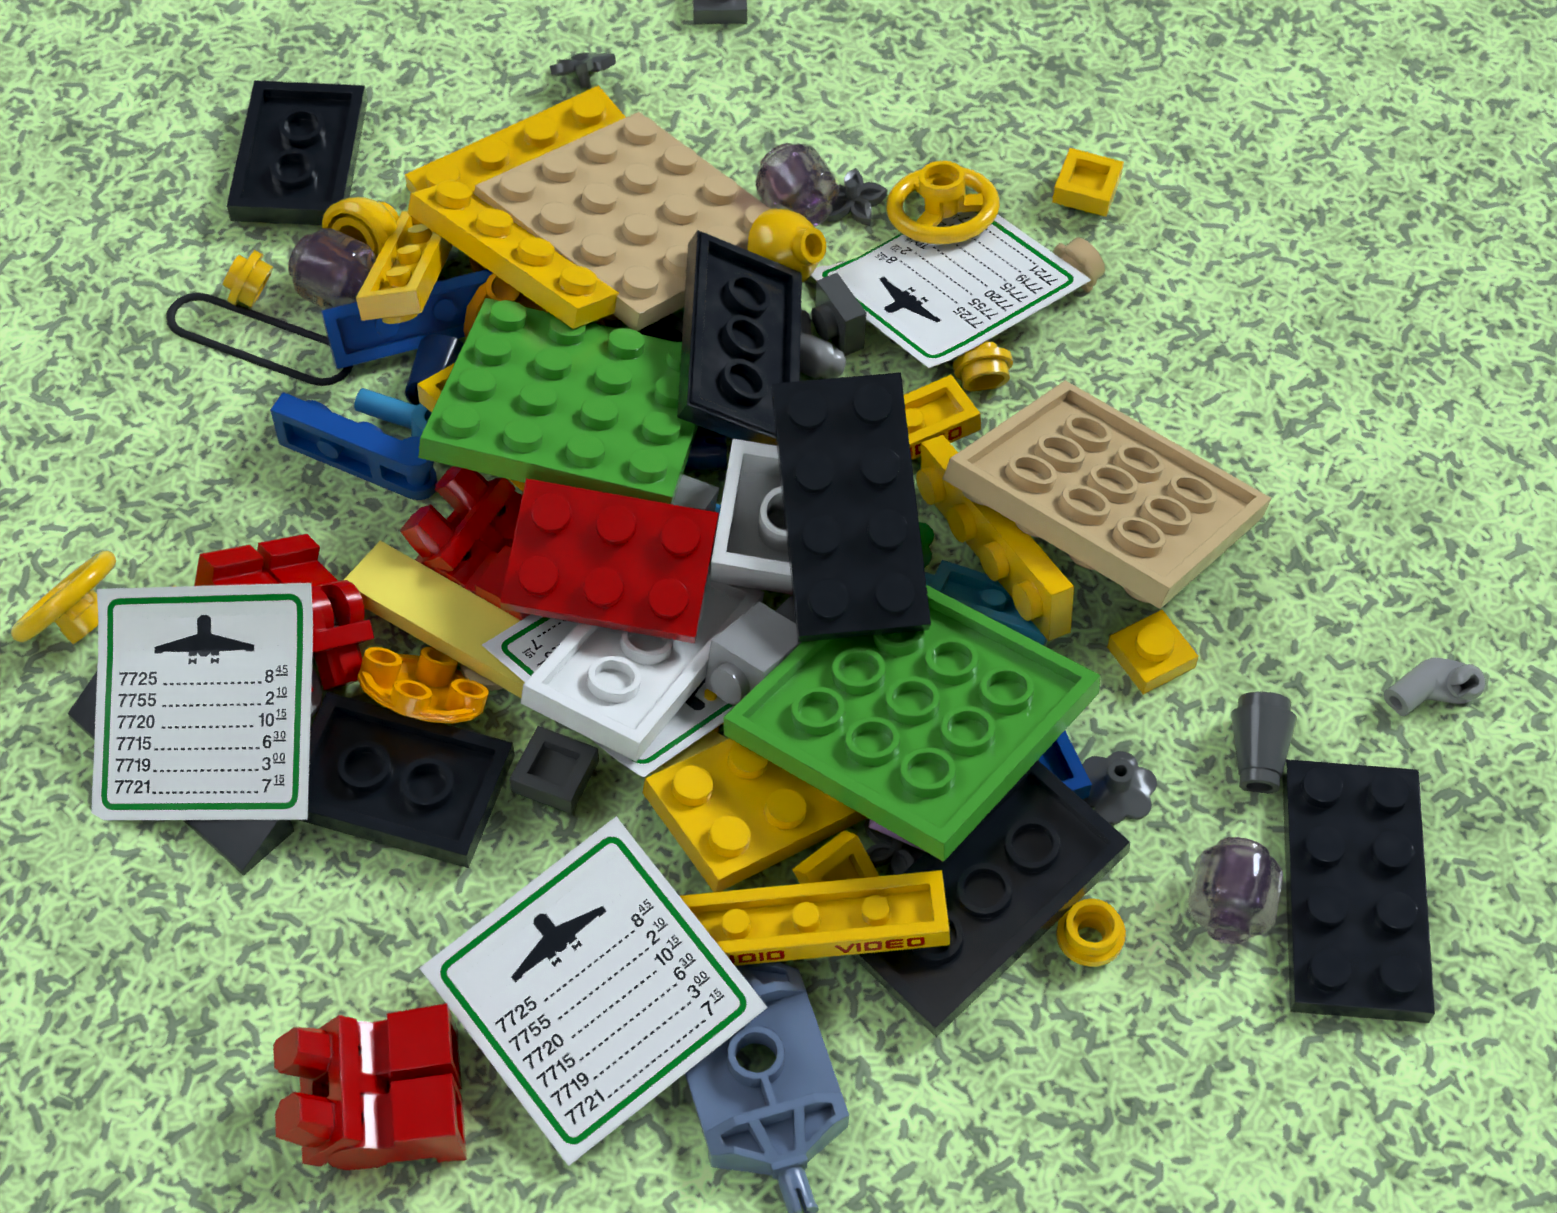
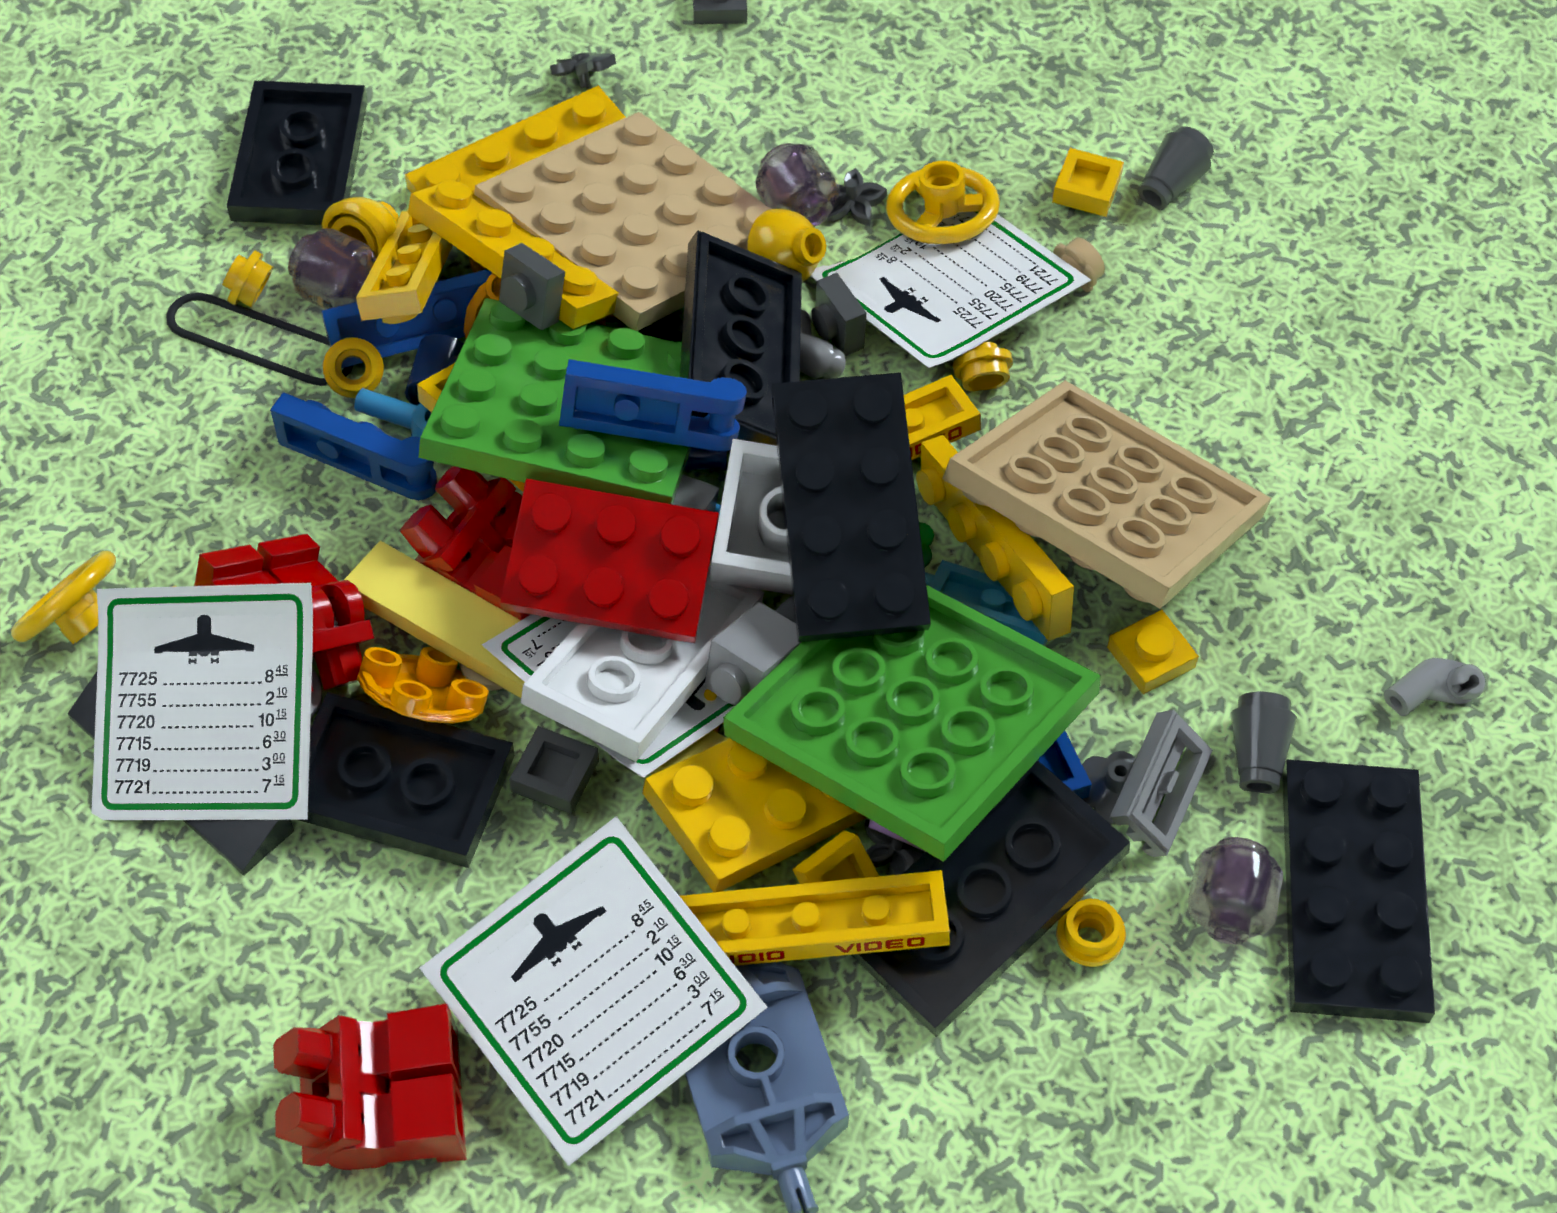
(352, 348): none -> yellow plate
(531, 286): none -> dark grey plate
(652, 405): none -> blue plate
(1155, 776): none -> light grey tile
(1176, 166): none -> dark grey cone

